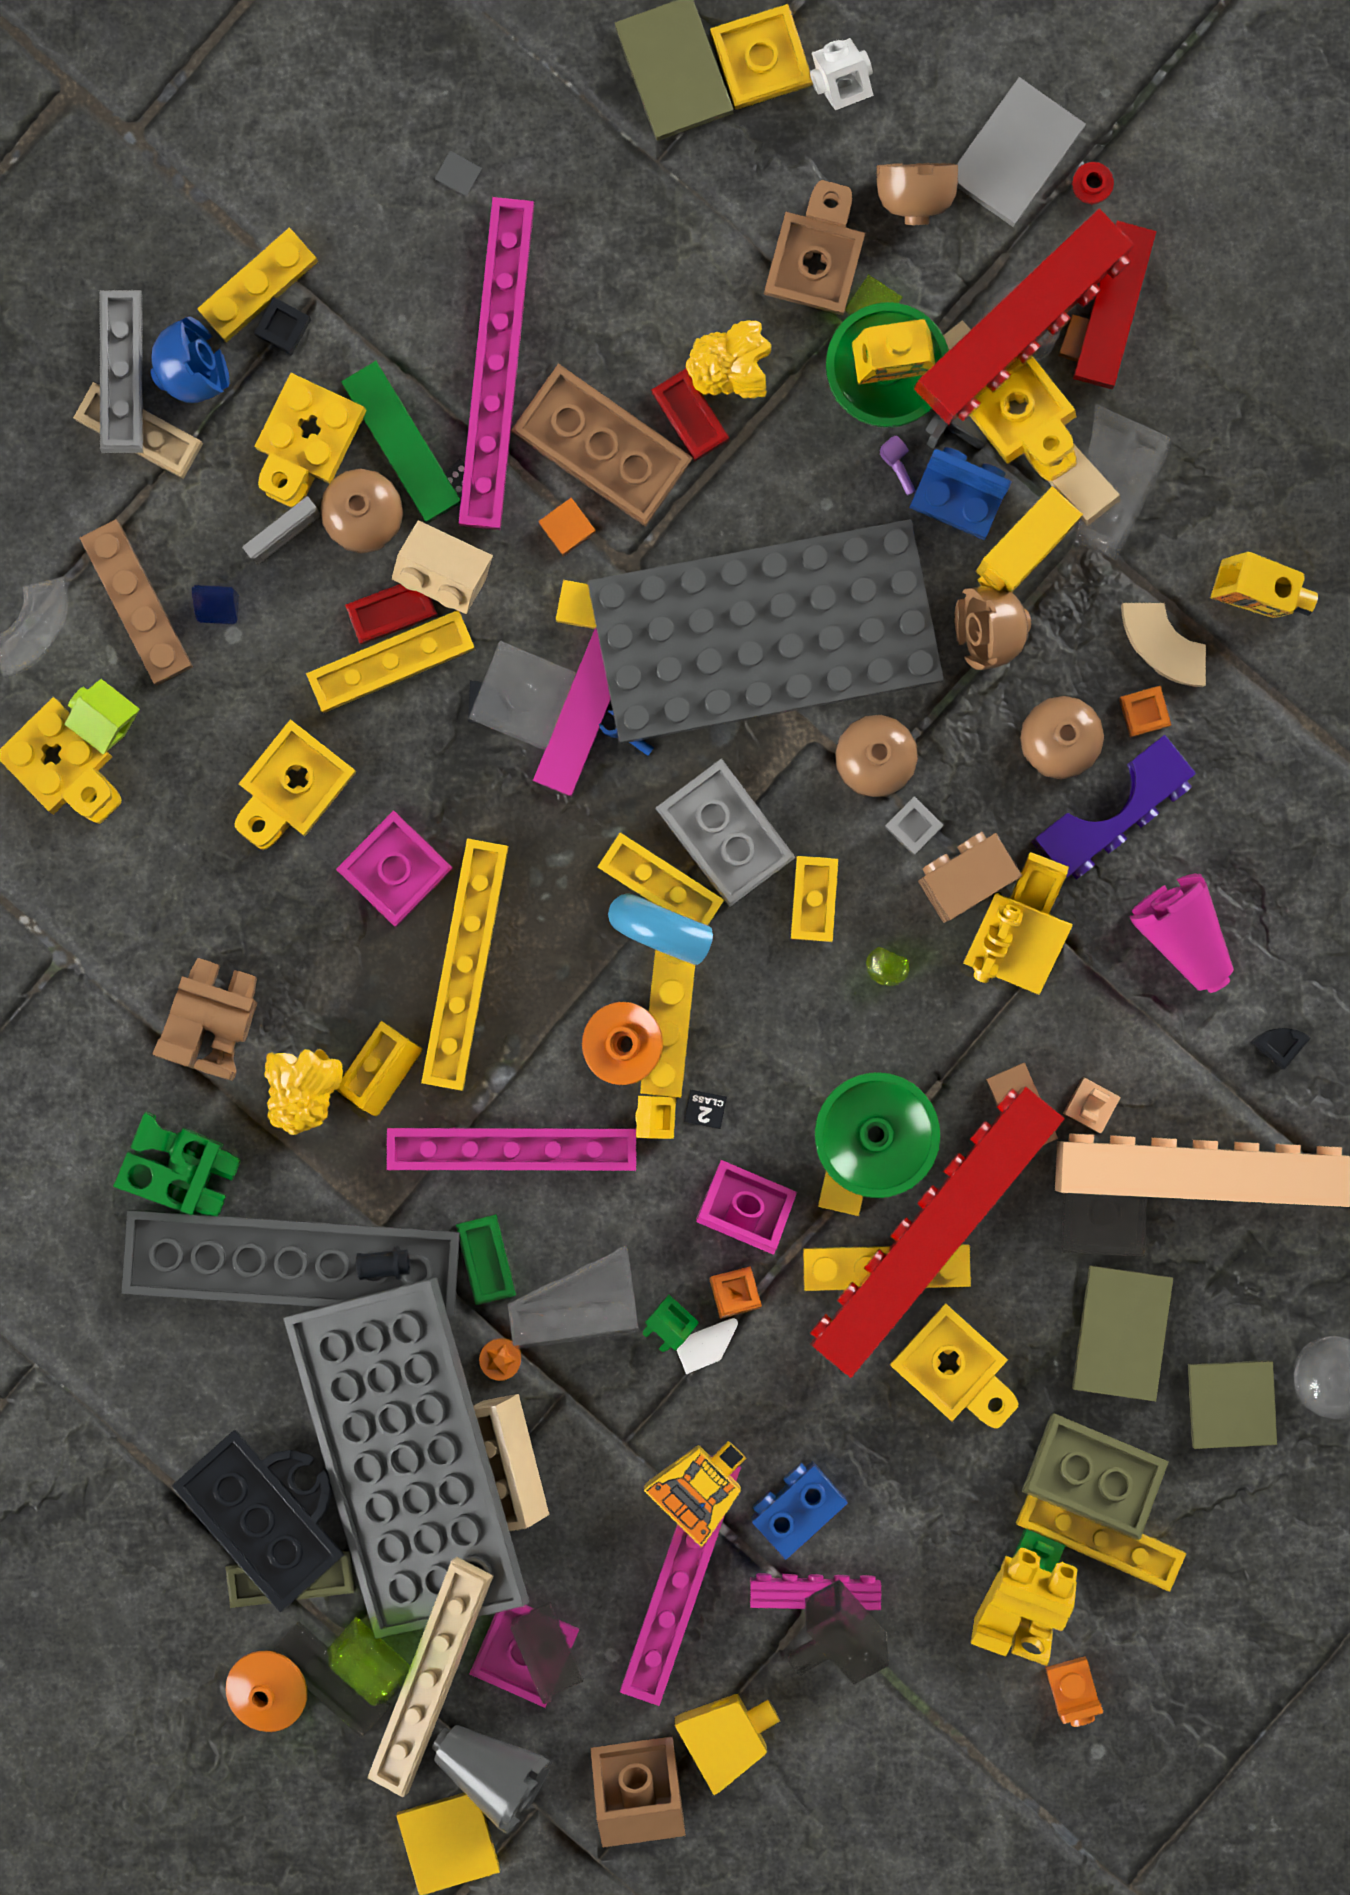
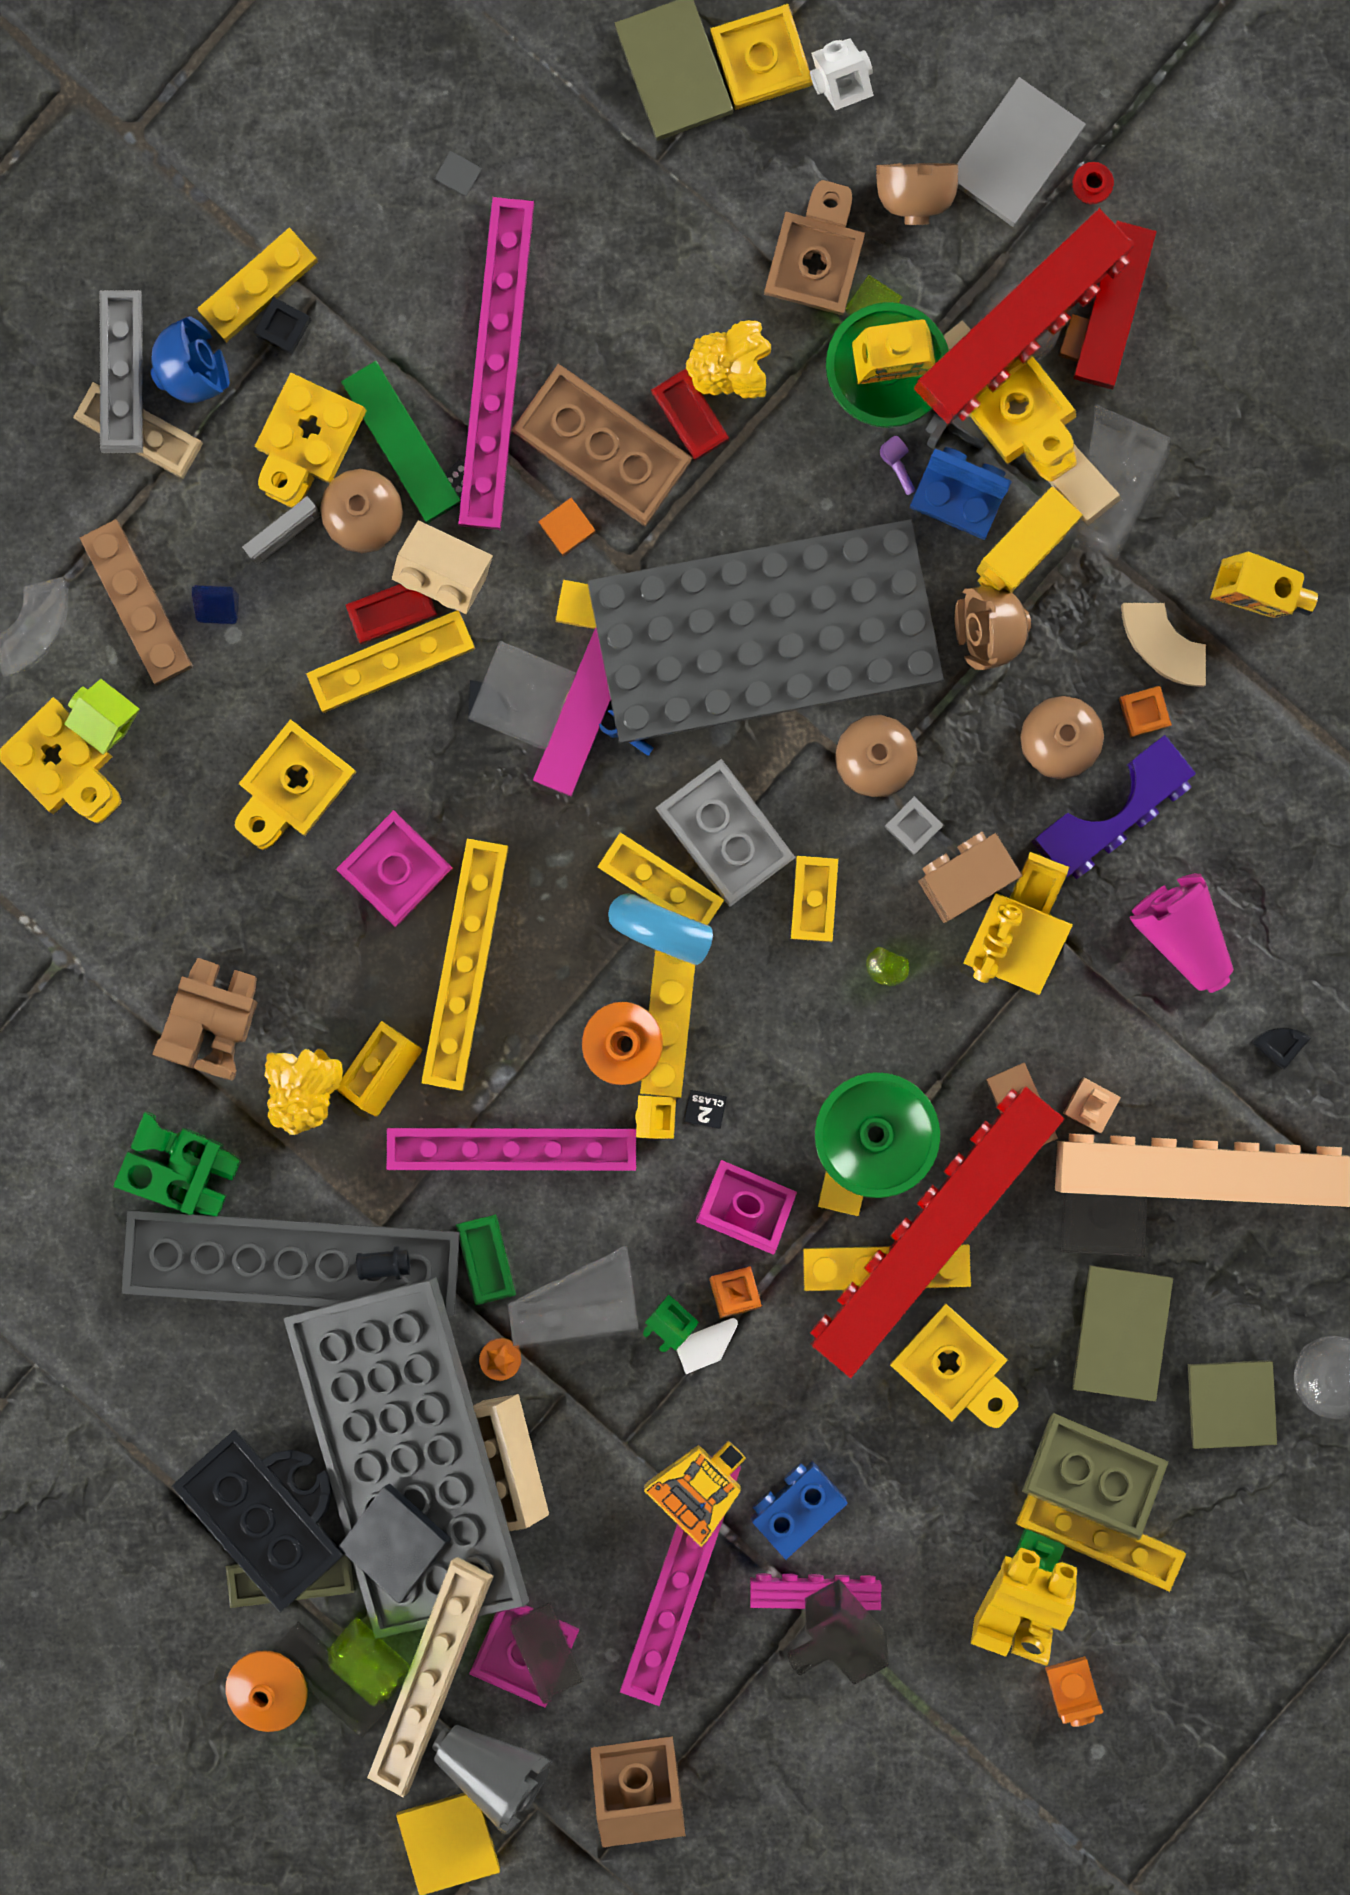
(394, 1543): none -> tile
(725, 1737): yellow torso -> none

